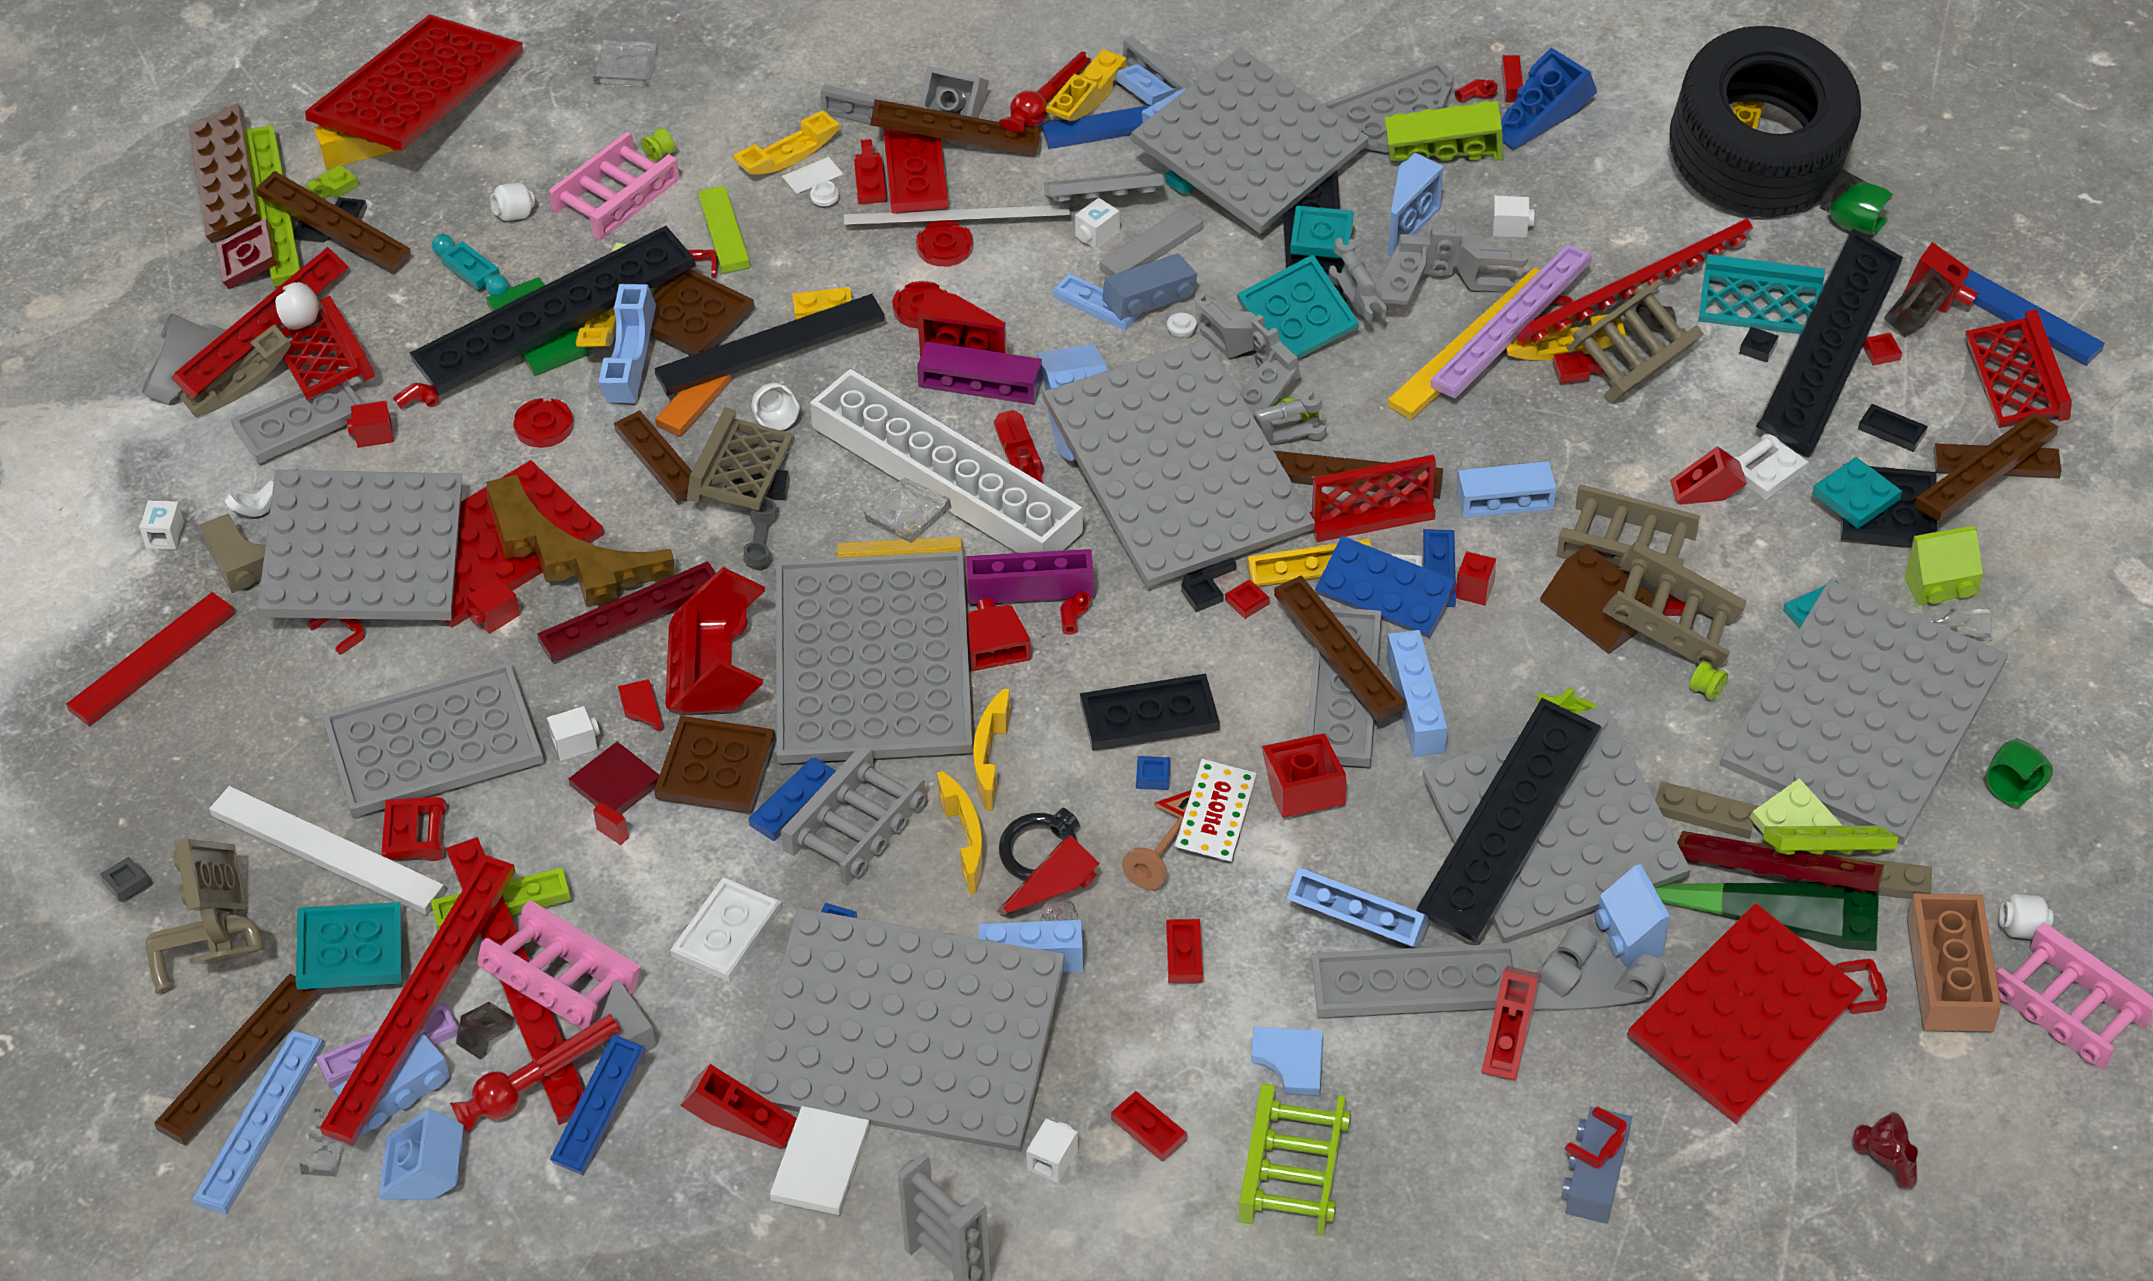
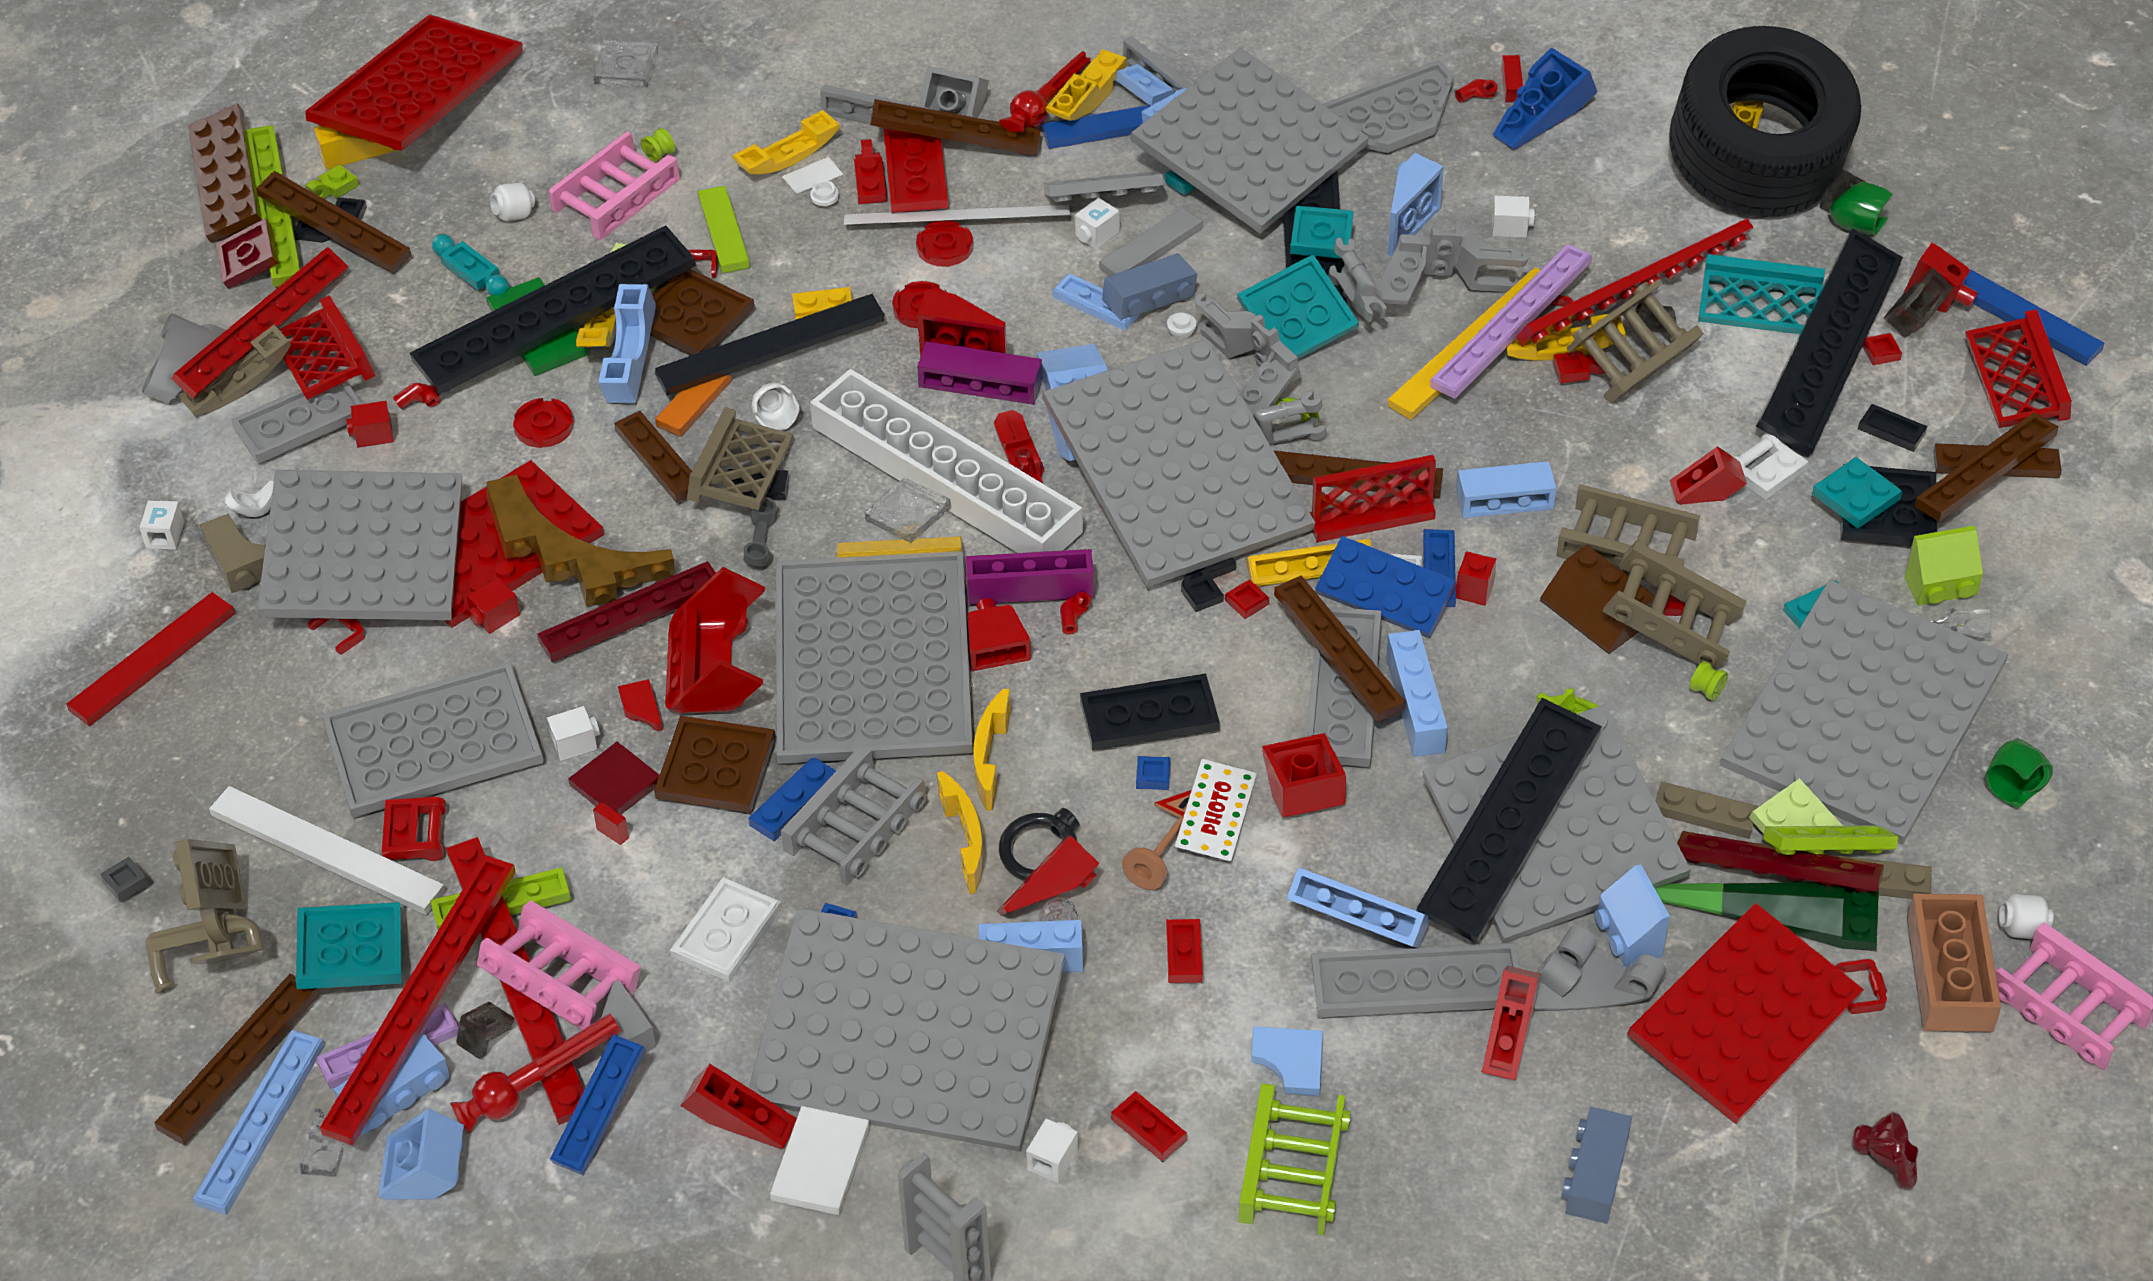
(297, 306): white hair -> none
(1447, 132): lime wedge -> none
(1610, 1147): red piece -> none
(1759, 344): black plate -> none

